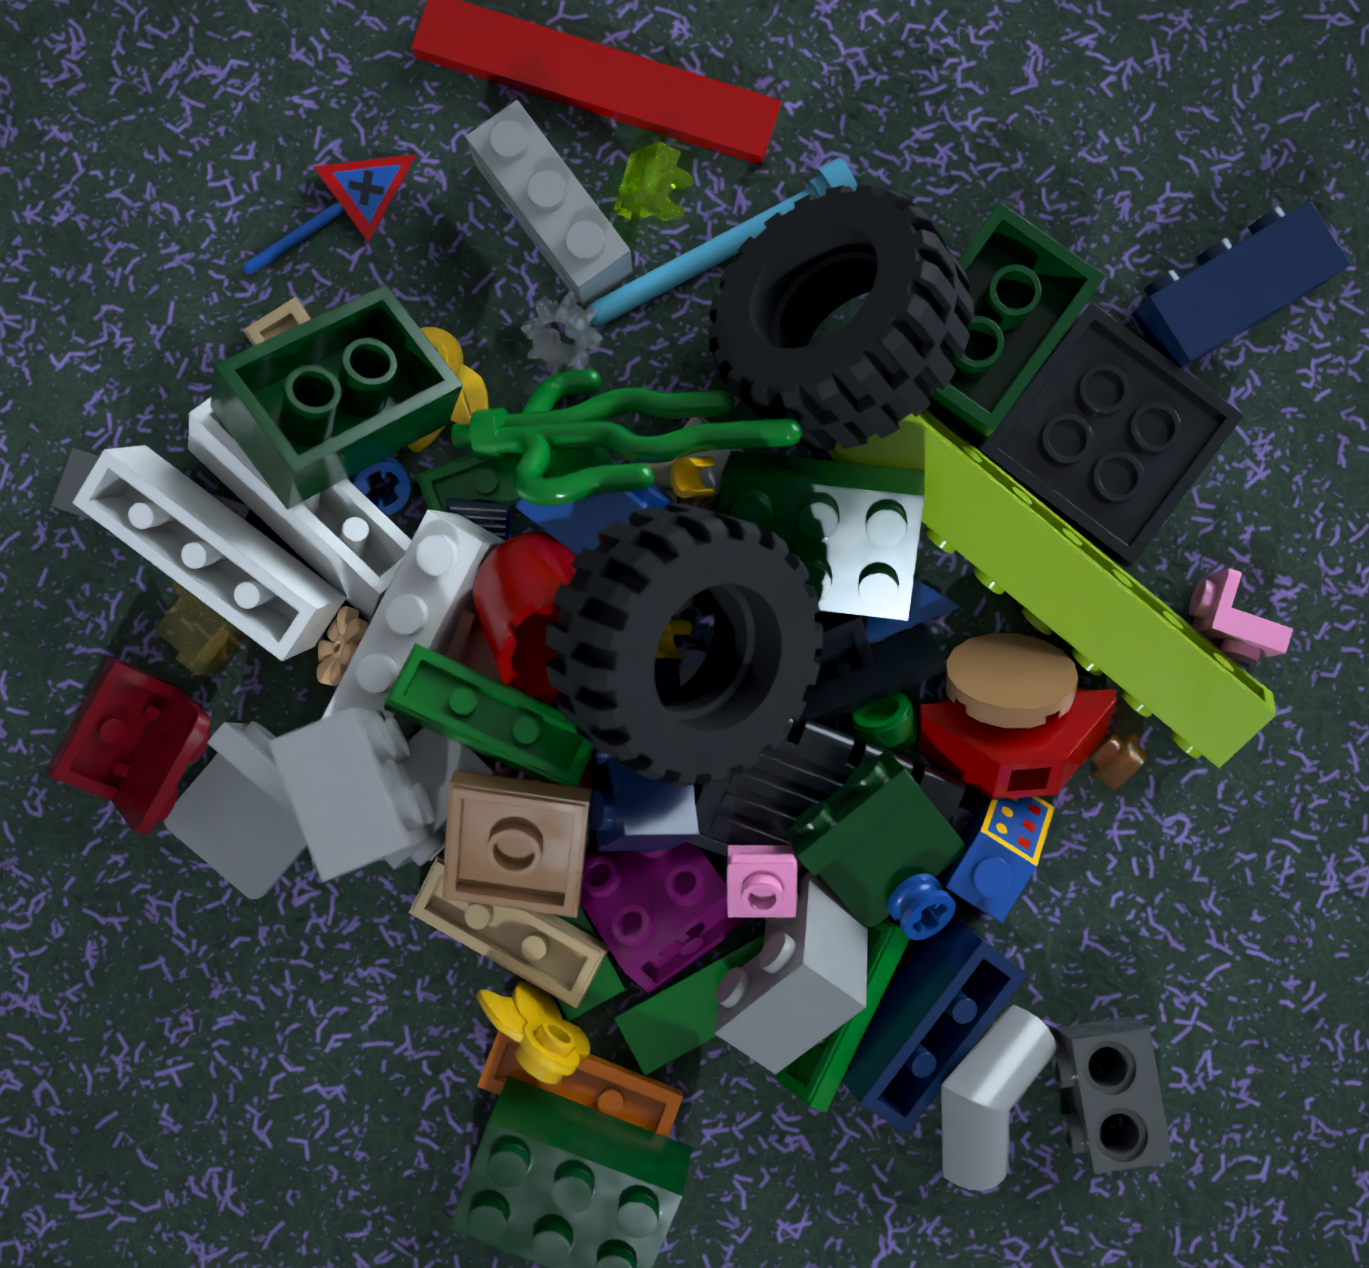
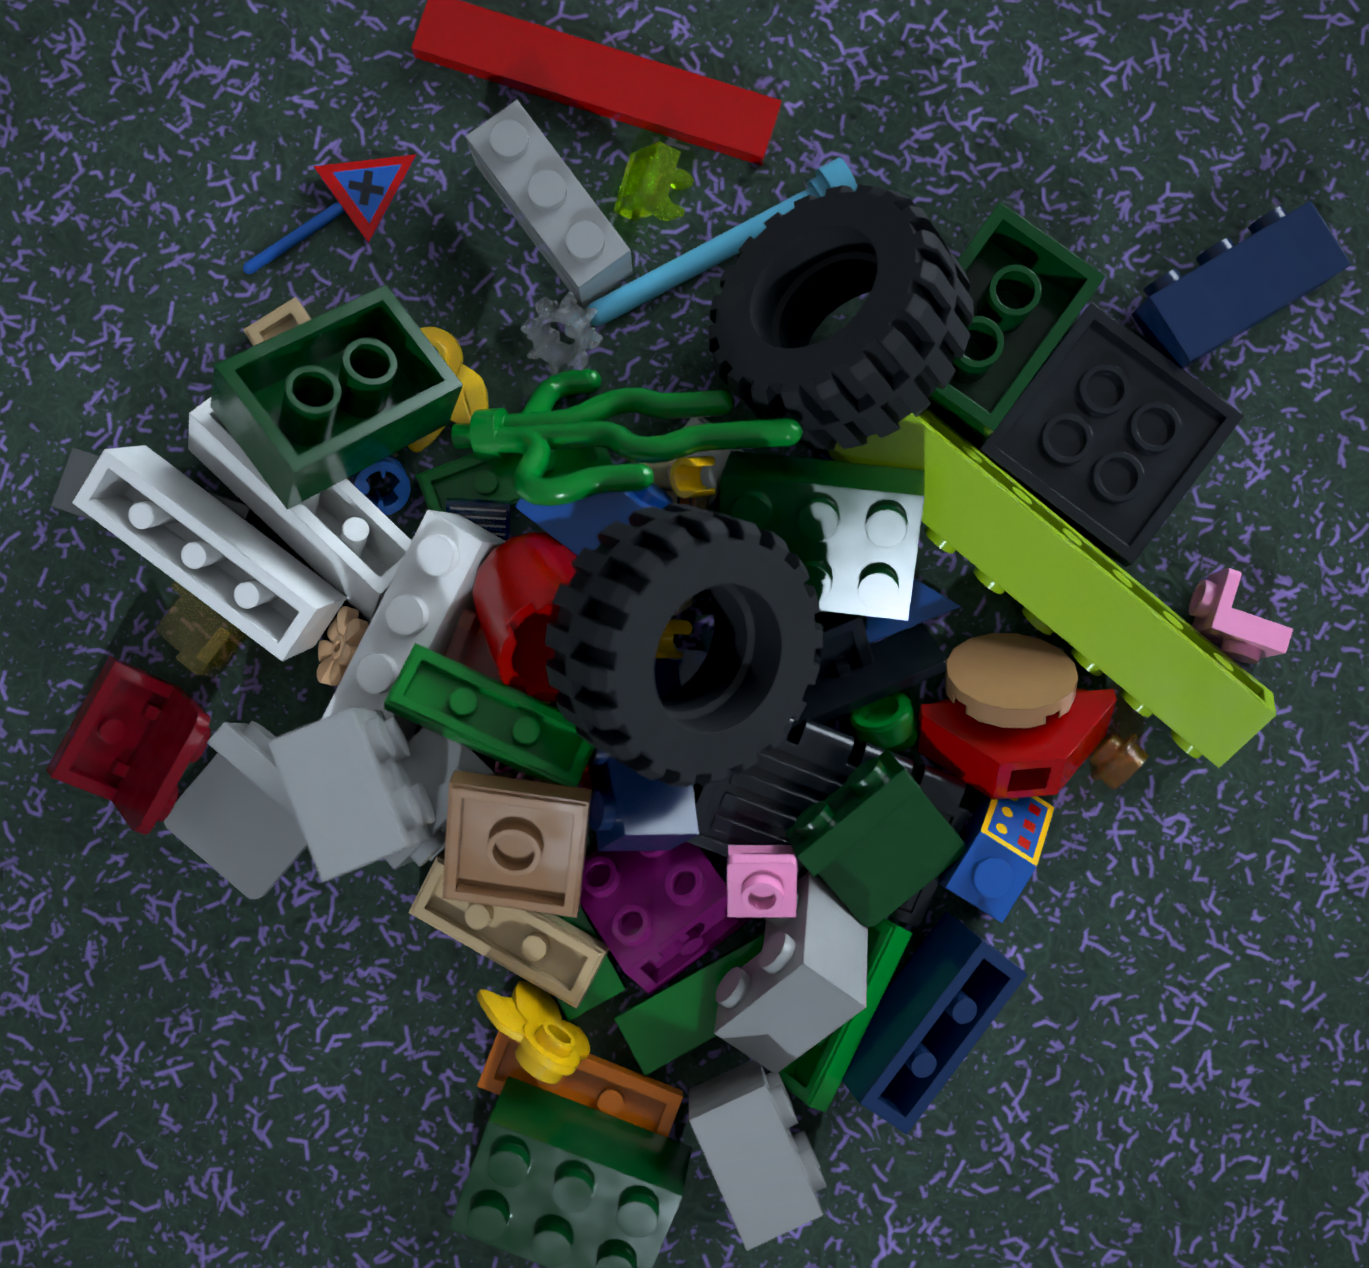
(756, 1160): none -> light grey brick
(921, 906): blue bush -> none
(982, 1093): light grey brick -> none
(1125, 1088): dark grey brick -> none

